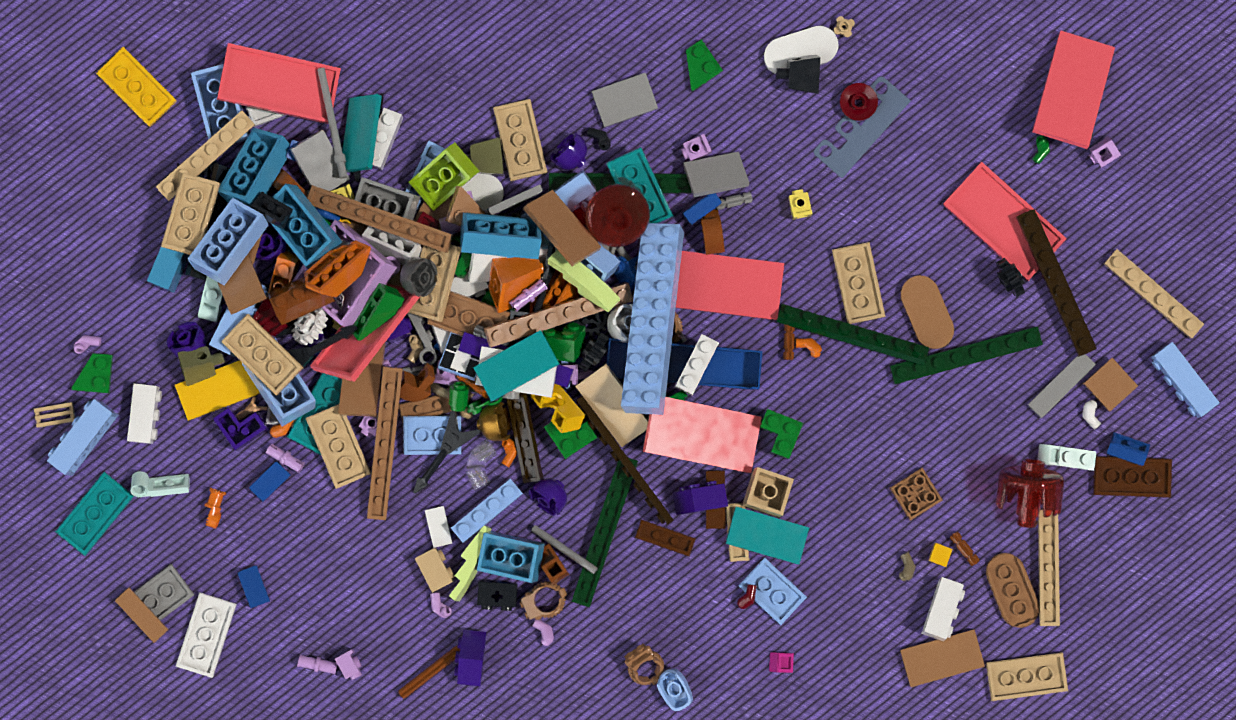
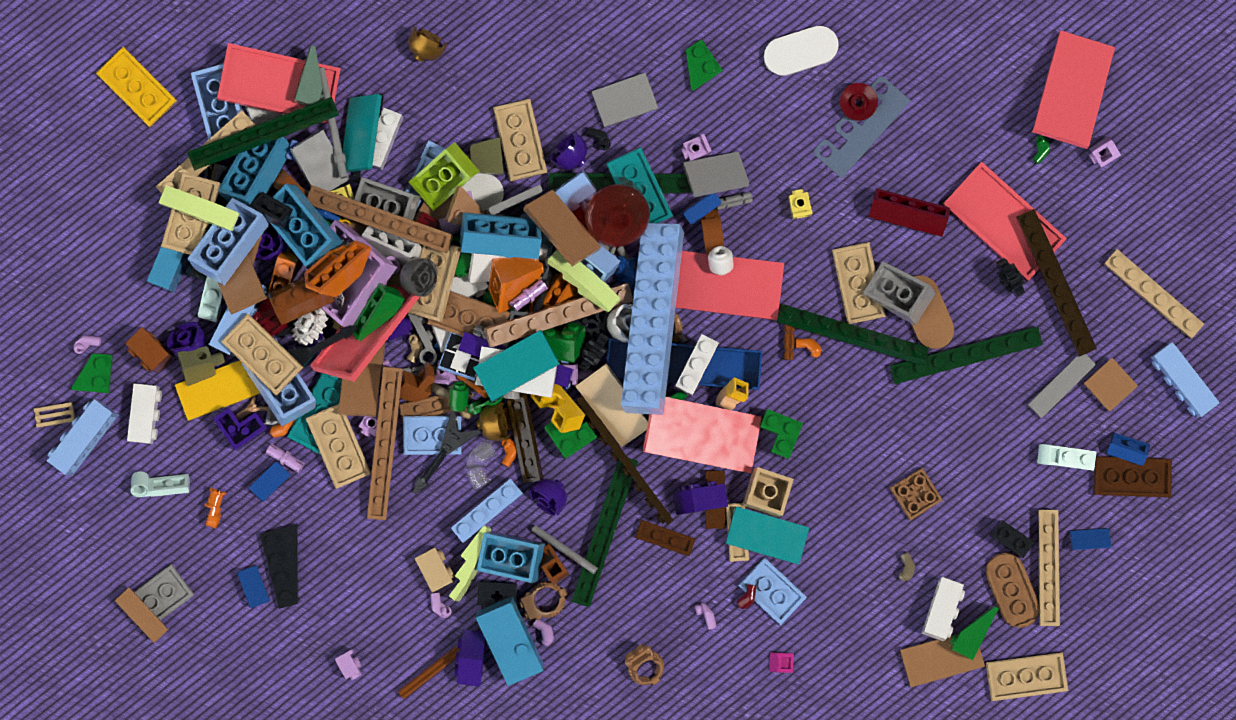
(94, 513): teal tile -> none
(149, 350): none -> dark orange brick
(199, 208): none -> yellowish green slope
(206, 635): white tile -> none
(262, 133): none -> dark green plate
(282, 560): none -> black wing
(310, 83): none -> sand green slope
(317, 664): lavender pin -> none
(425, 45): none -> pearl gold cylinder
(438, 526): white tile -> none
(509, 641): none -> dark azure brick
(674, 689): light blue piece -> none
(708, 614): none -> lavender arm
(720, 260): none -> white head
(730, 396): none -> leg
(801, 73): black torso -> none
(844, 31): tan plate -> none
(899, 292): none -> light grey slope
(909, 212): none -> dark red brick
(940, 554): yellow slope -> none
(964, 548): dark orange axle -> none
(971, 636): none -> green slope
(1011, 538): none -> black brick
(1034, 487): clear red piece -> none
(1089, 414): white arm -> none
(1090, 539): none -> blue slope

